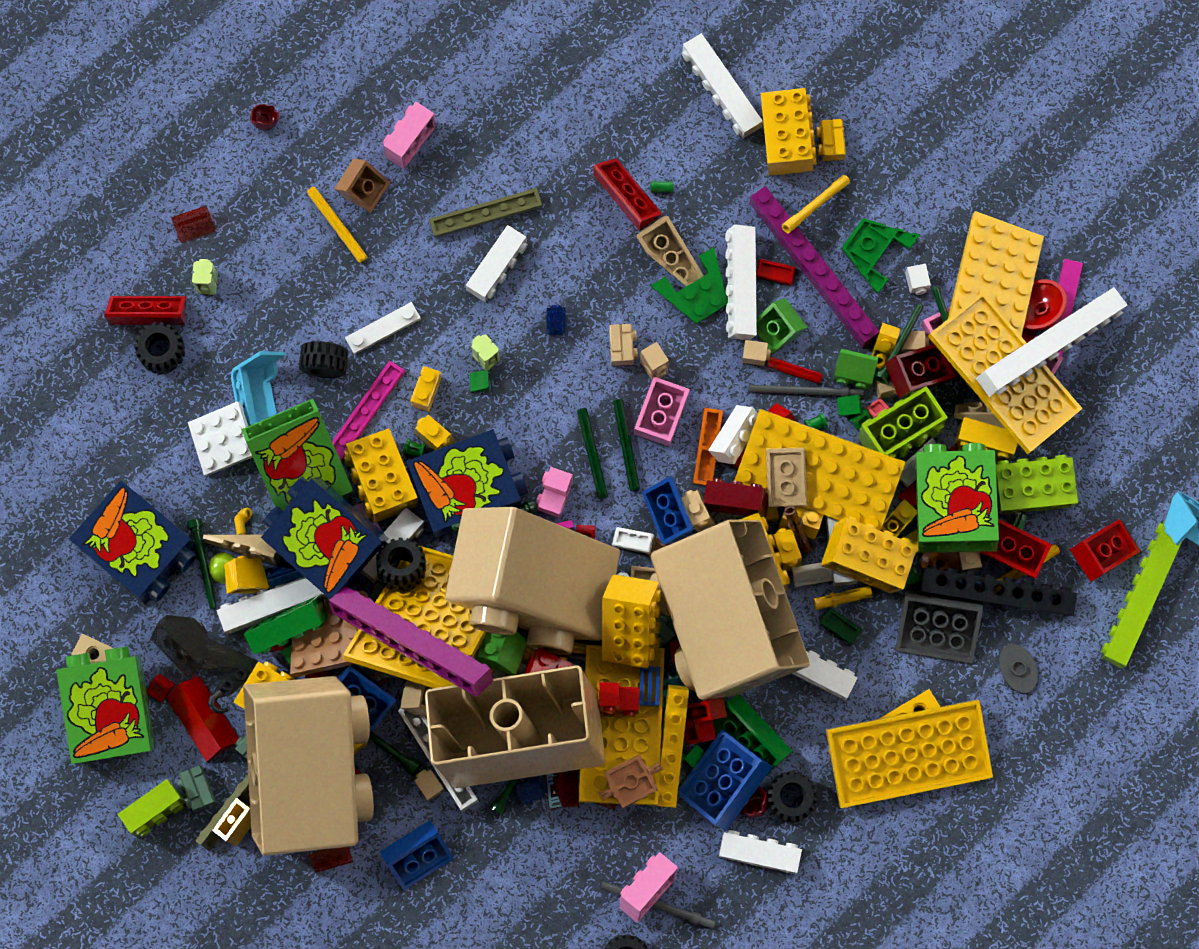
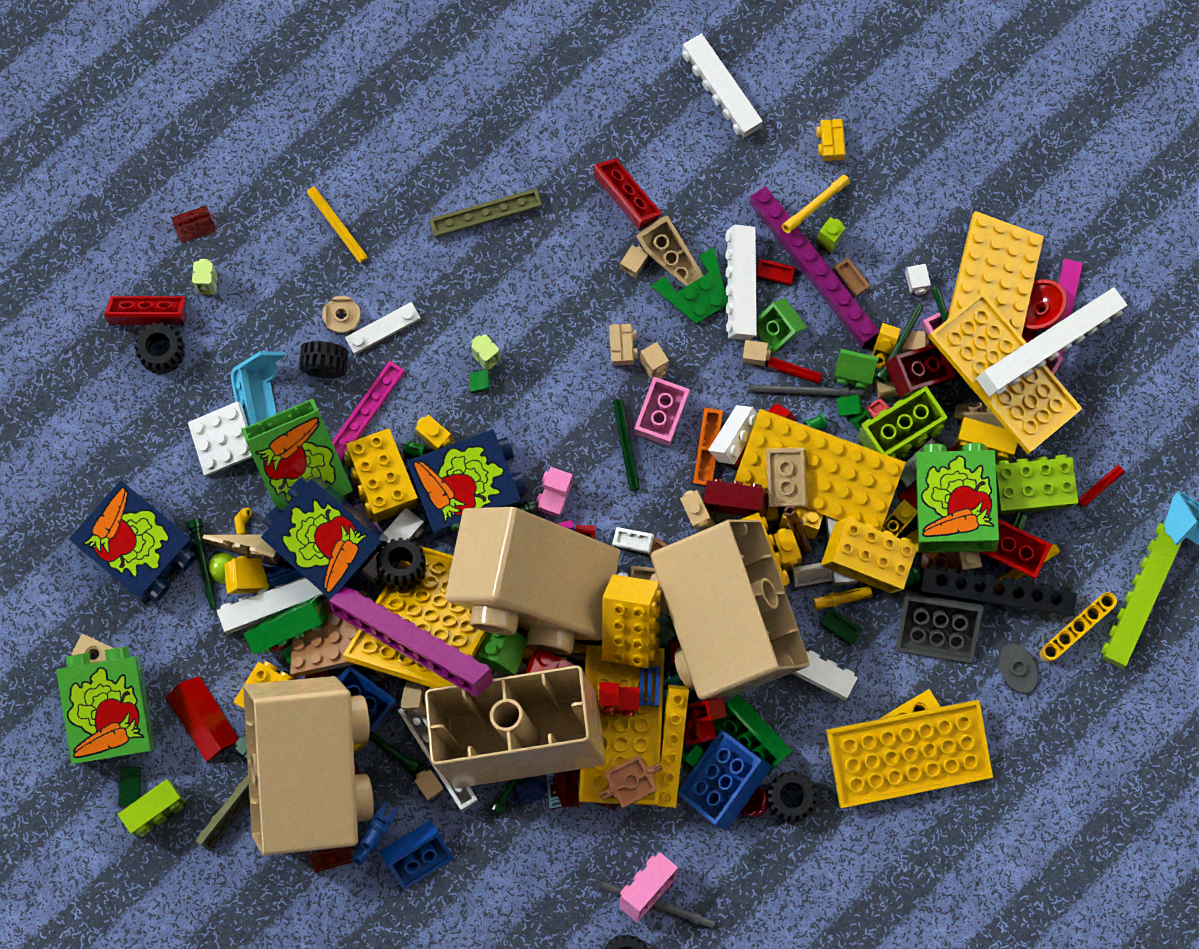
(129, 785): none -> dark green tile
(160, 688): red slope -> none
(190, 649): clear smoke slope -> none
(197, 788): sand green brick -> none
(234, 822): yellow brick -> none
(264, 117): dark red hair -> none
(344, 325): none -> tan plate
(362, 184): medium nougat slope -> none
(374, 834): none -> blue connector
(409, 135): bright pink brick -> none
(426, 389): yellow brick -> none
(496, 263): white brick -> none
(556, 320): clear blue brick -> none
(592, 453): dark green axle -> none
(634, 261): none -> tan brick
(661, 187): green pin -> none
(668, 511): blue slope -> none
(760, 853): white brick -> none
(788, 131): yellow brick -> none
(831, 234): none -> lime brick
(851, 277): none -> medium nougat tile
(869, 243): green wing -> none
(1082, 619): none -> yellow beam
(1100, 486): none -> red axle
(1104, 550): red slope -> none

